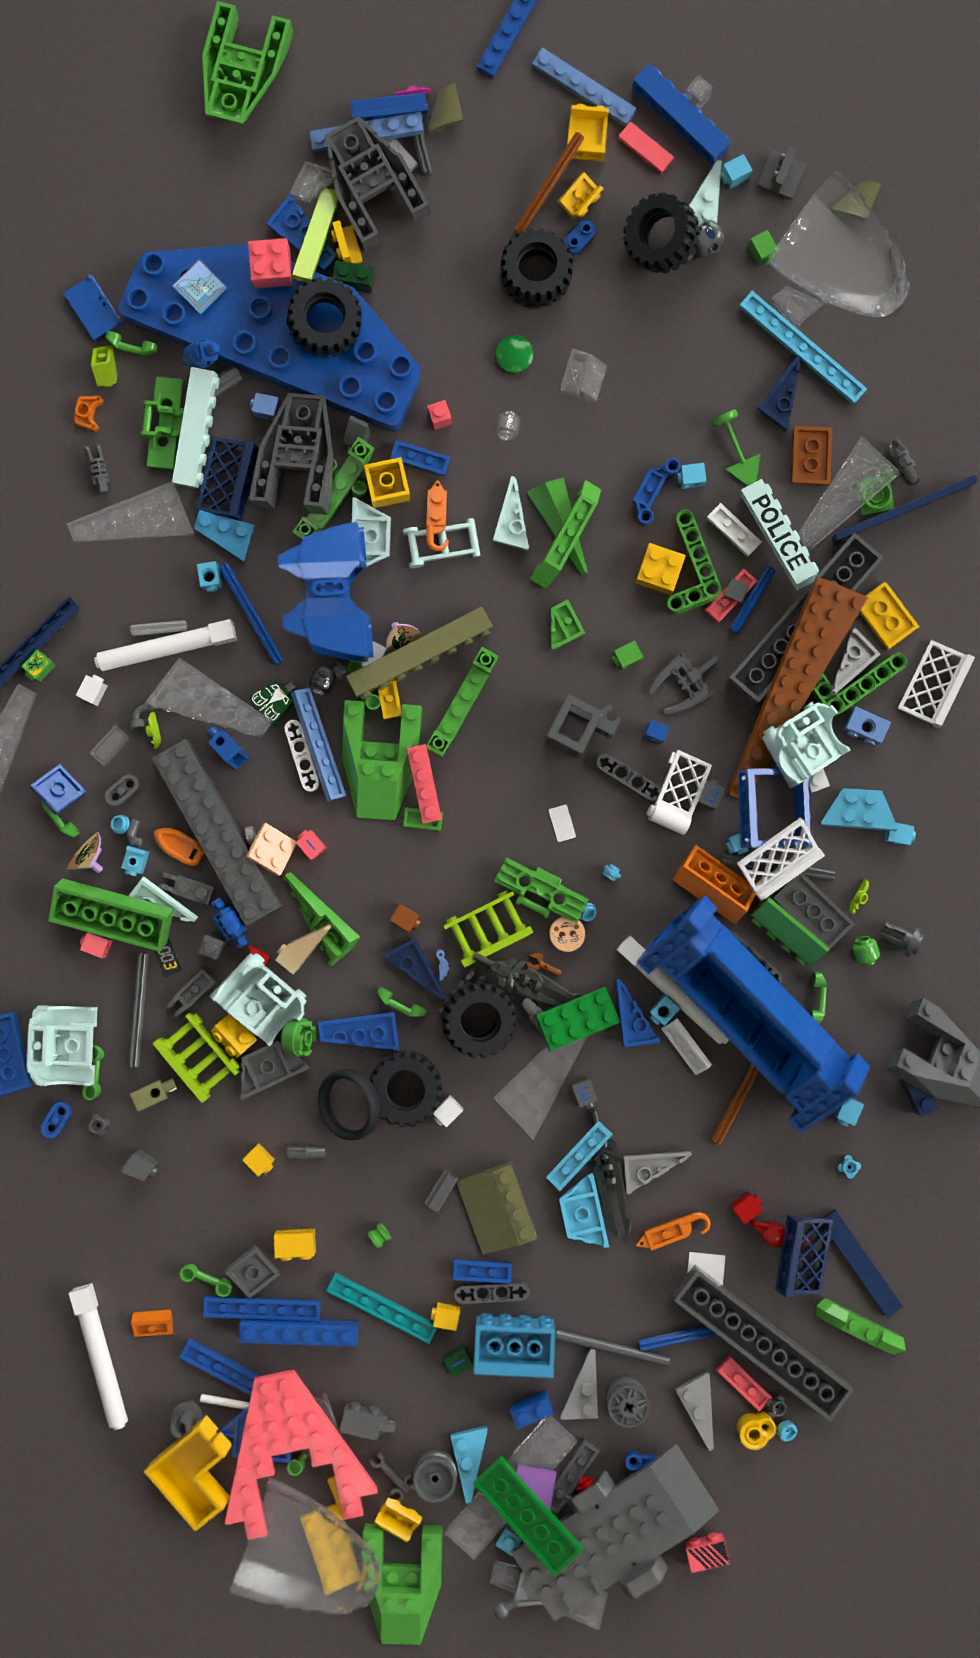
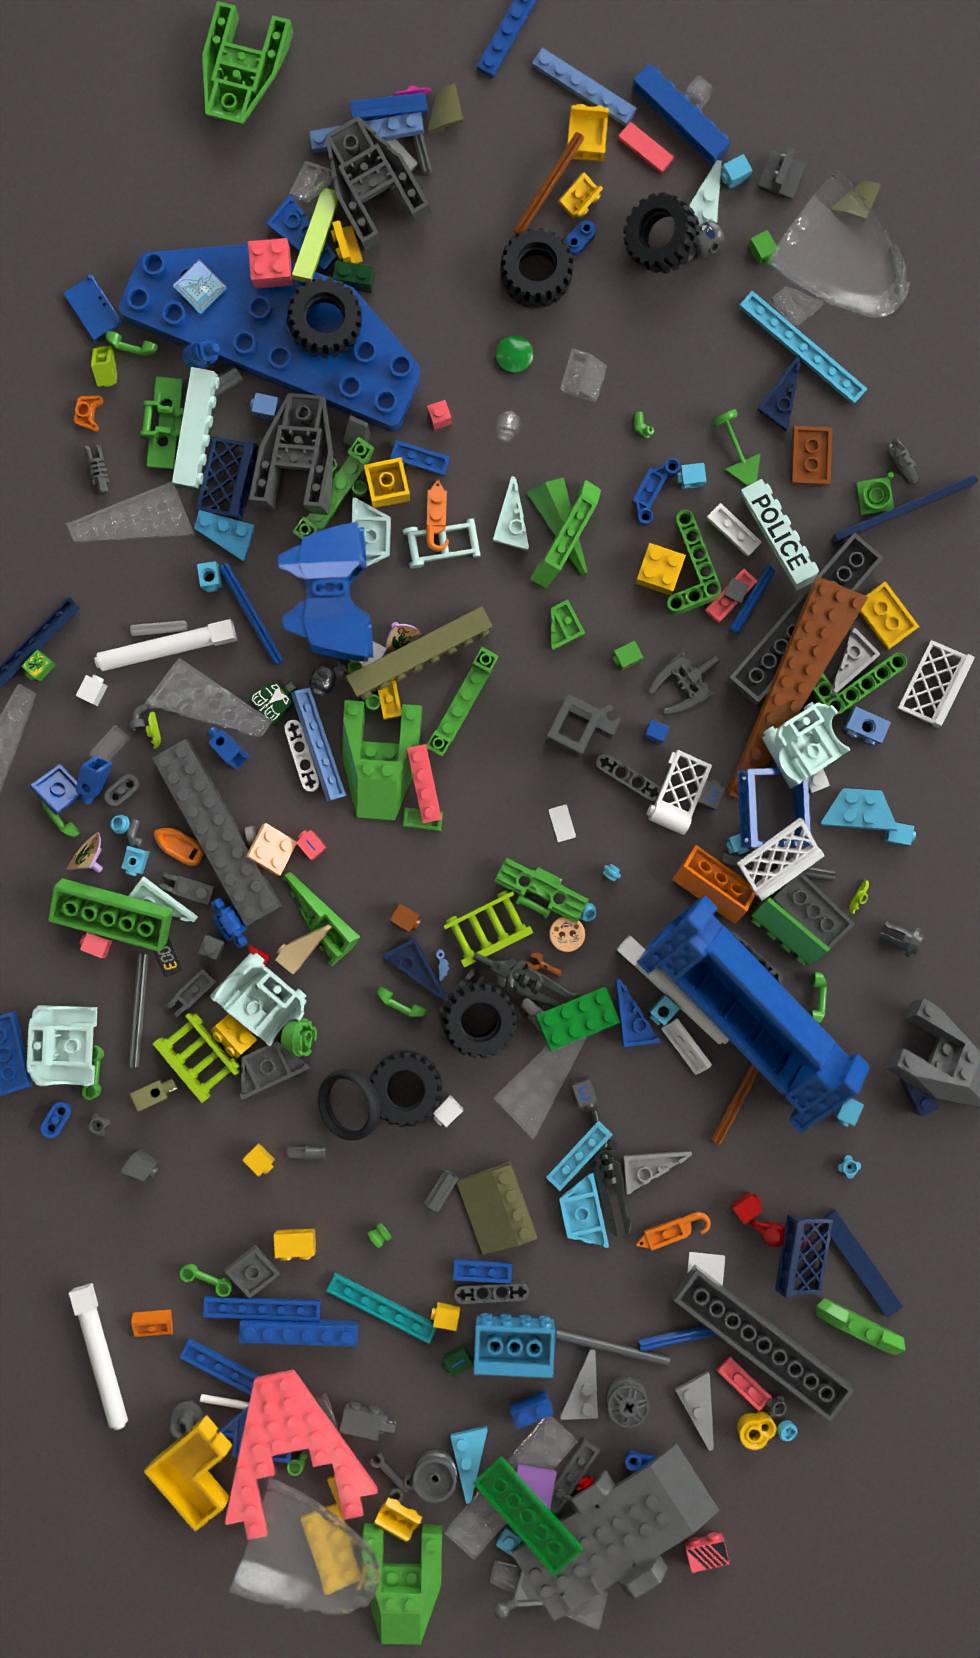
(92, 778): none -> blue torso
(366, 1030): blue wing -> none
(641, 428): none -> bright green arm
(855, 484): clear wing -> none
(866, 950): bright green head -> none

